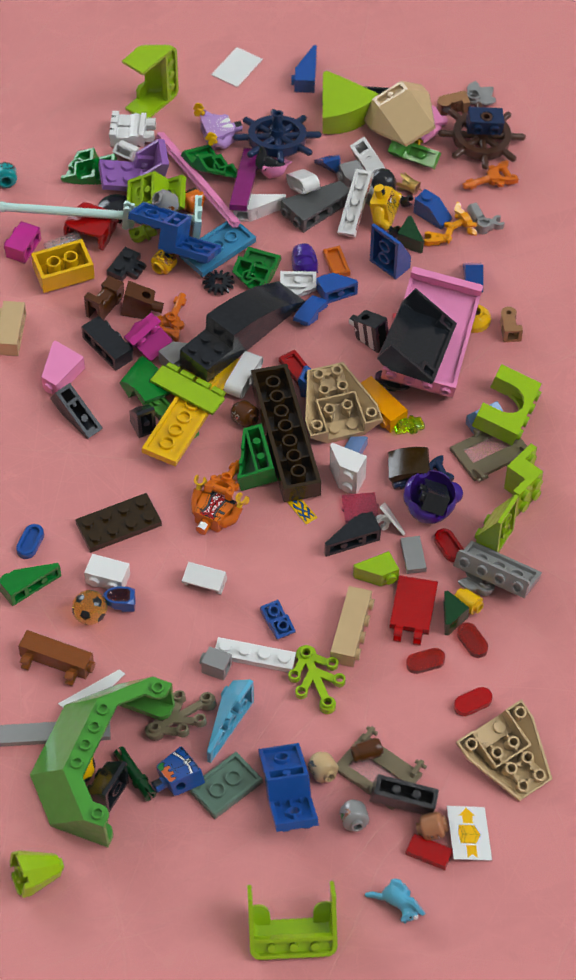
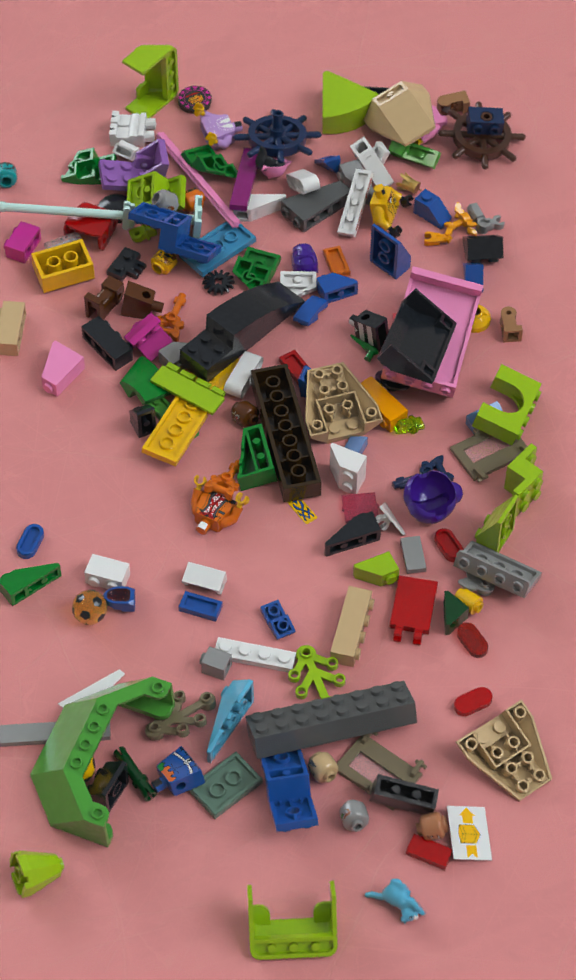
(57, 655): dark orange brick -> none
(76, 411): black slope -> none
(118, 522): dark brown plate -> none
(194, 94): none -> tile
(200, 606): none -> blue tile
(237, 66): white sticker -> none
(305, 73): blue slope -> none
(331, 719): none -> dark grey brick
(367, 750): reddish brown piece -> none
(371, 350): none -> green bar
(381, 151): none -> white plate
(384, 177): black hair -> none
(407, 462): dark brown slope -> none
(410, 236): dark green slope -> none
(425, 660): clear red tile -> none
(433, 497): black brick -> none
(481, 94): light grey plate -> none
(483, 247): none -> black slope
(494, 177): orange piece -> none

